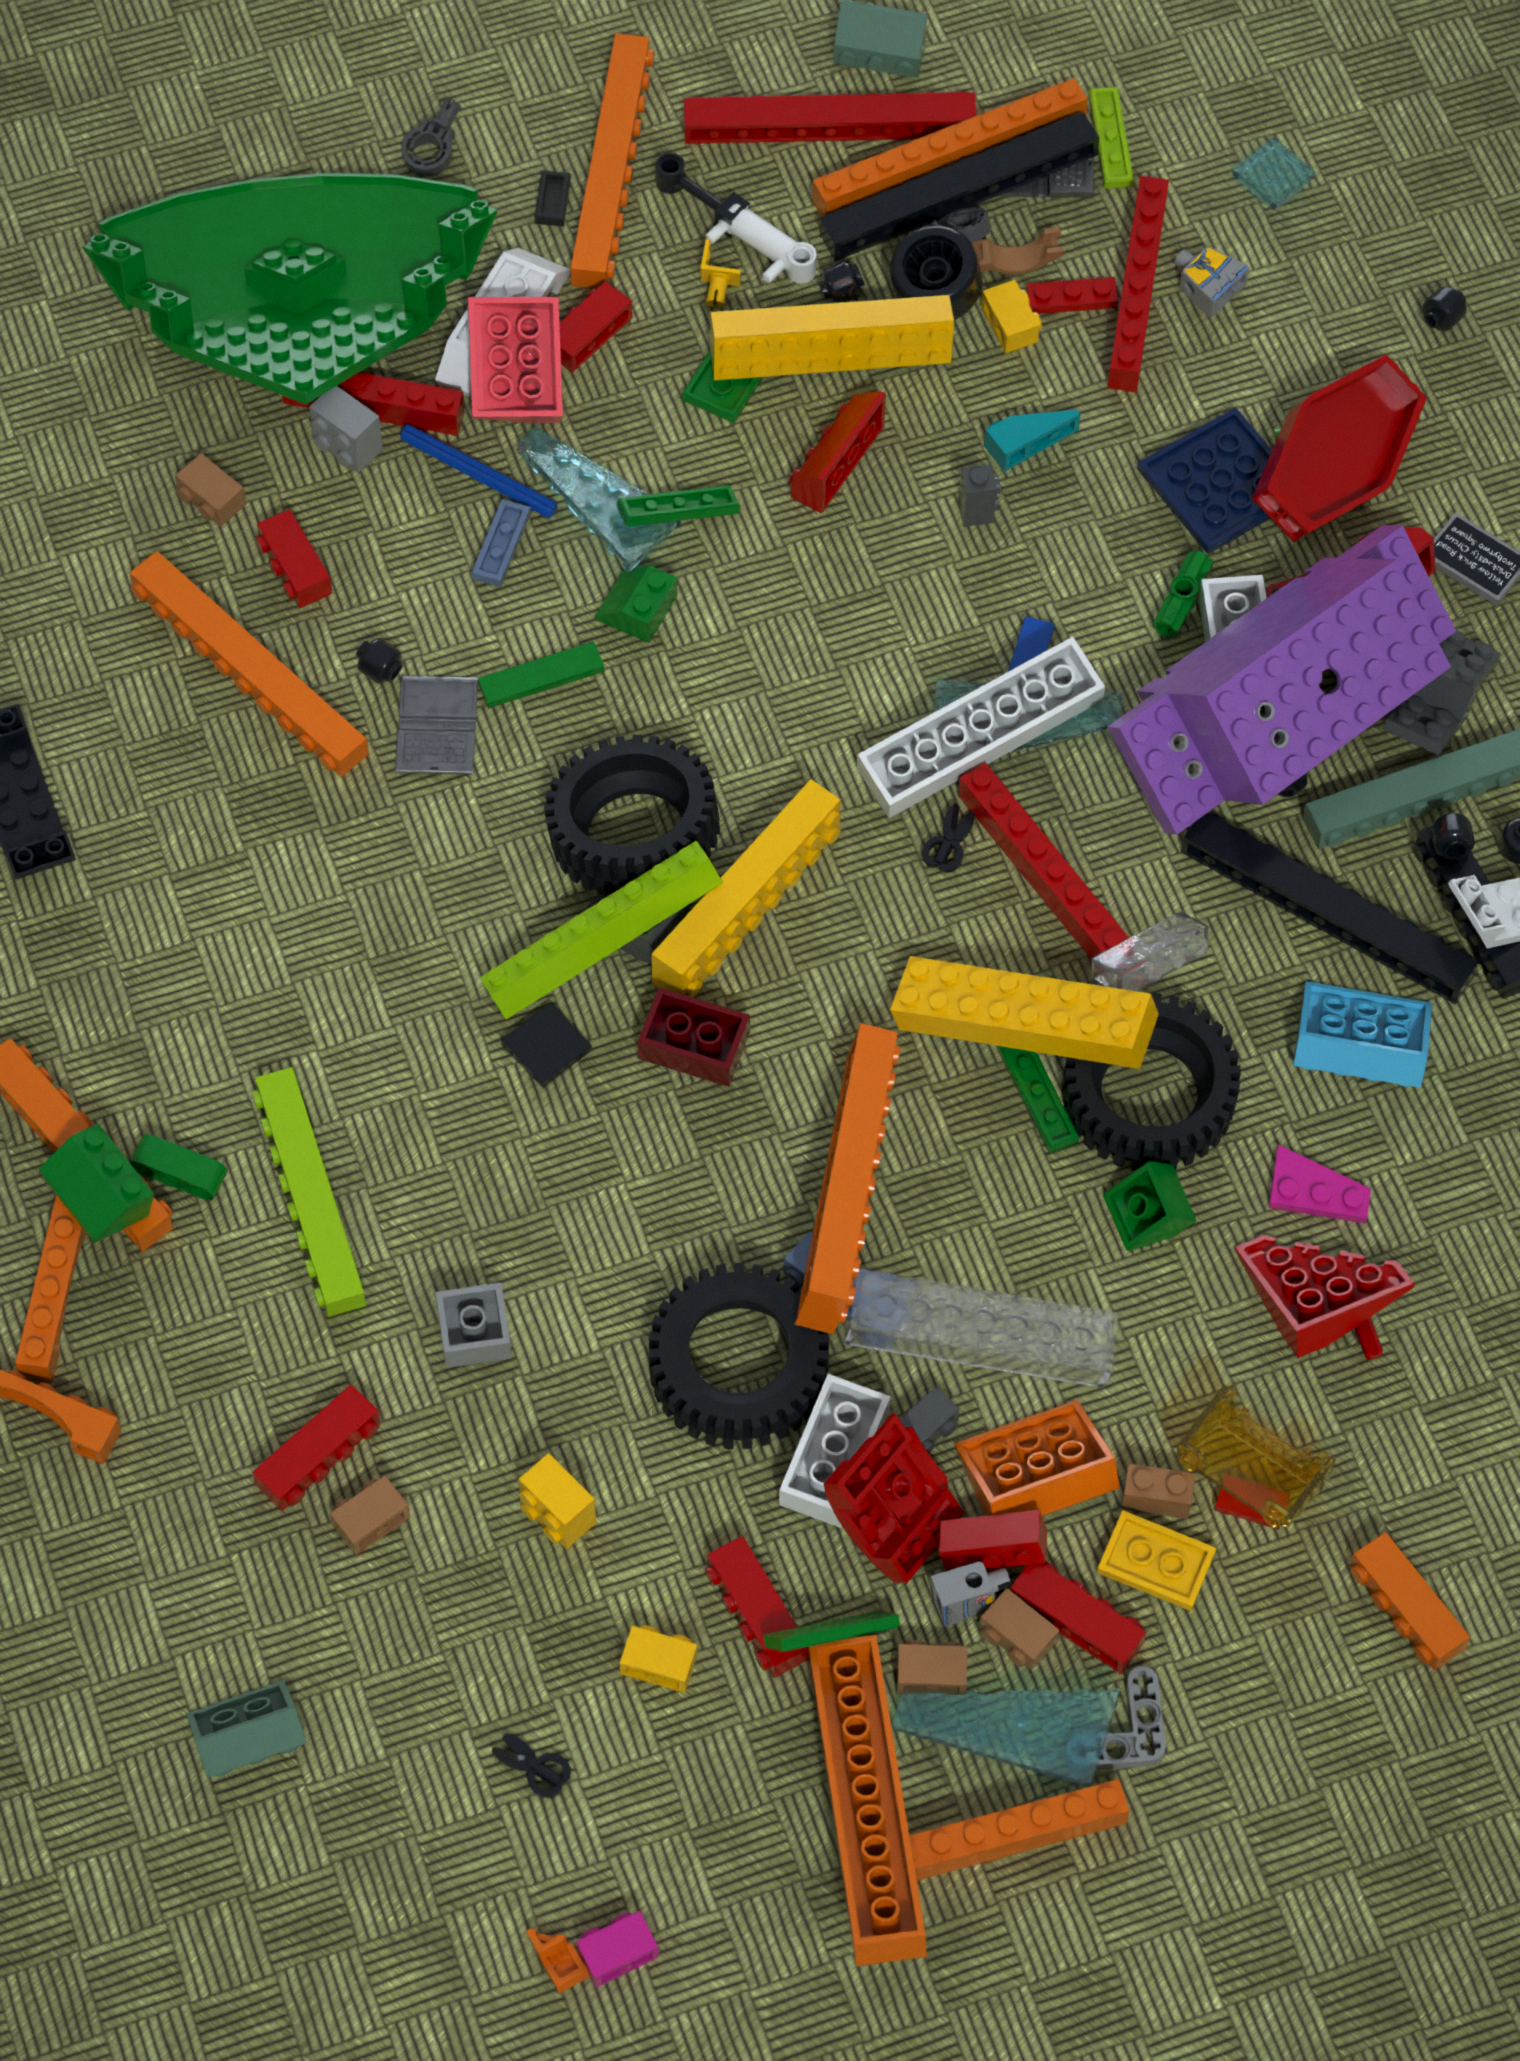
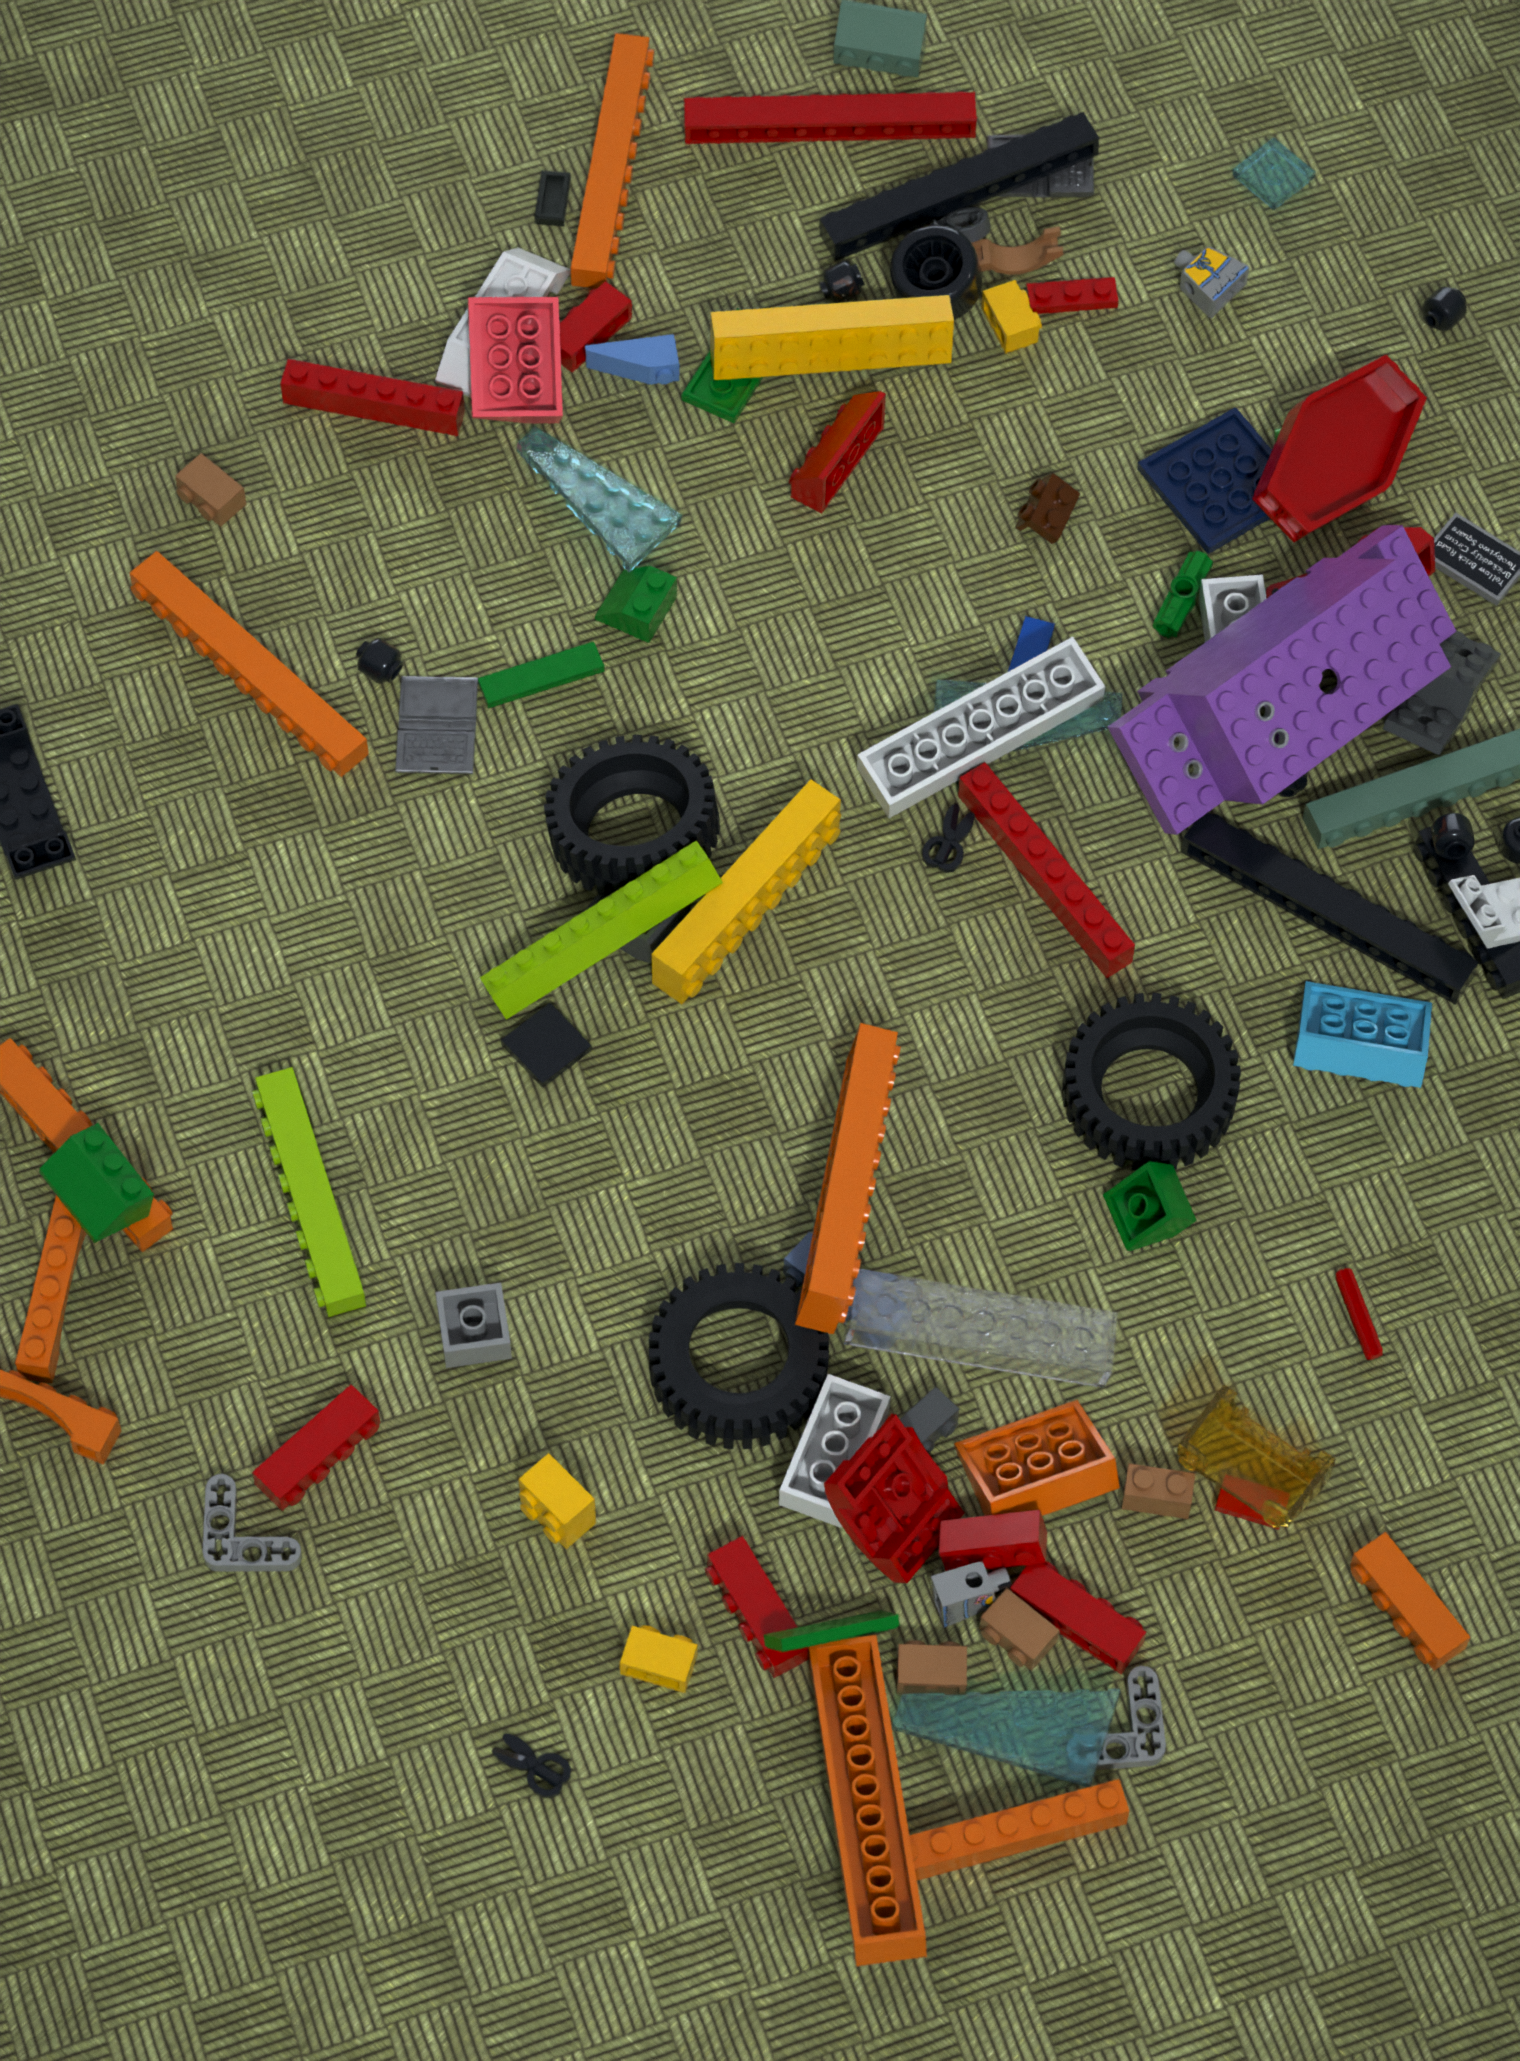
(178, 1167): green beam -> none
(235, 1546): none -> light grey beam
(246, 1729): sand green slope -> none
(293, 559): red brick -> none
(294, 272): green panel -> none
(345, 429): light grey brick -> none
(369, 1514): medium nougat brick -> none
(436, 133): dark grey pin -> none
(478, 470): blue axle -> none
(501, 543): sand blue plate -> none
(558, 1959): orange slope -> none
(617, 1948): dark pink brick -> none
(642, 359): none -> medium blue slope
(678, 505): green tile -> none
(693, 1036): dark red brick -> none
(718, 278): yellow bracket -> none
(737, 219): white piece -> none
(947, 146): orange brick -> none
(978, 495): dark grey brick -> none
(1025, 1012): yellow brick -> none
(1028, 434): teal slope -> none
(1039, 1098): green tile -> none
(1048, 507): none -> reddish brown bracket
(1113, 144): lime tile -> none
(1138, 284): red brick -> none
(1151, 953): clear brick -> none
(1156, 1560): yellow plate -> none
(1316, 1190): dark pink wing -> none
(1318, 1294): red slope -> none

